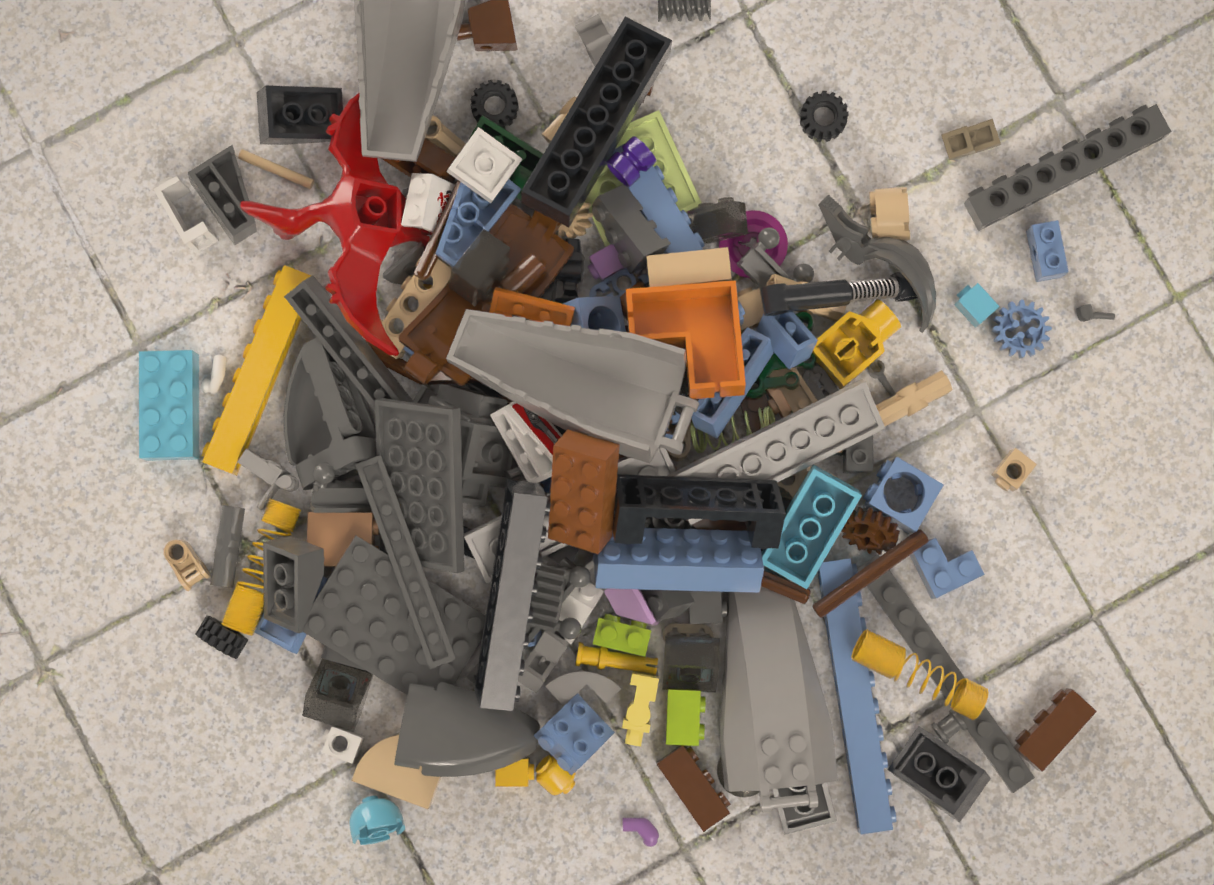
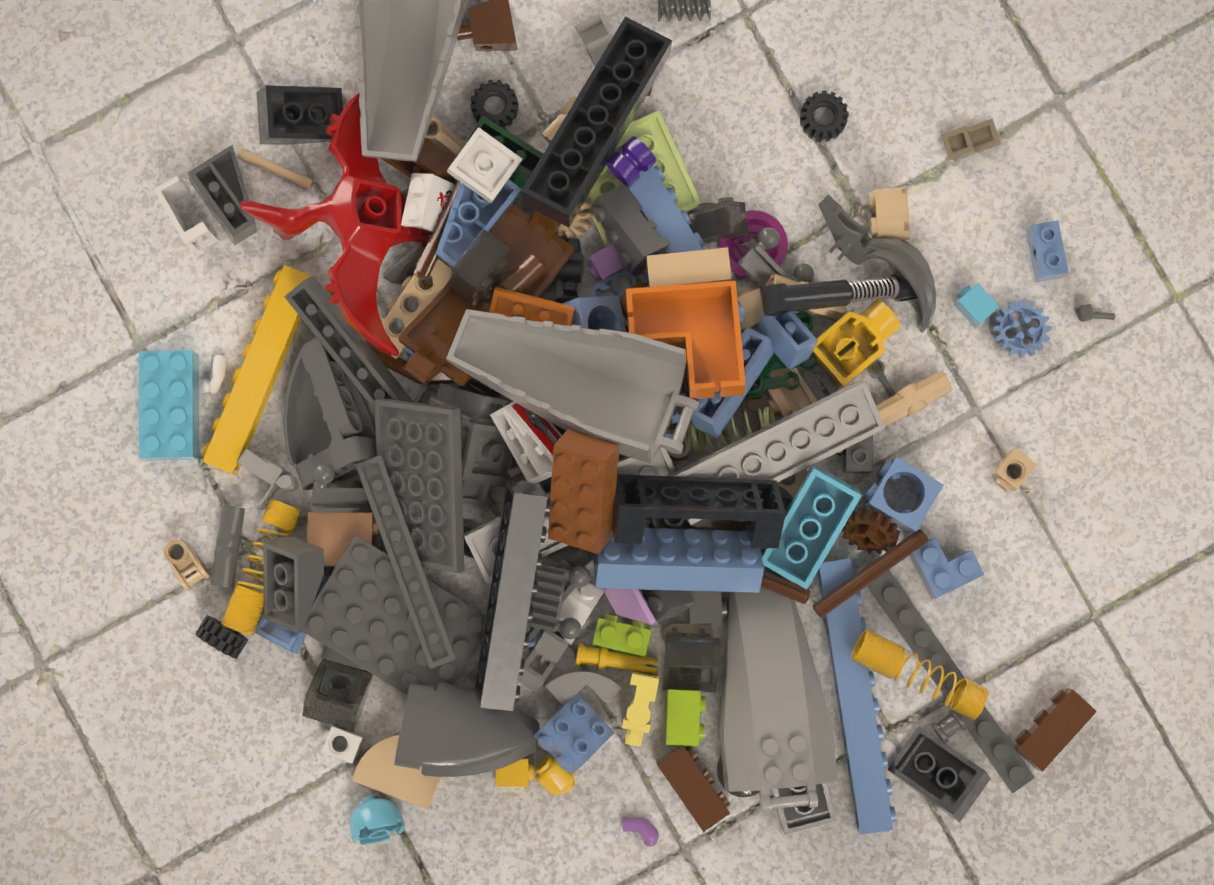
(1152, 127): dark grey brick -> none

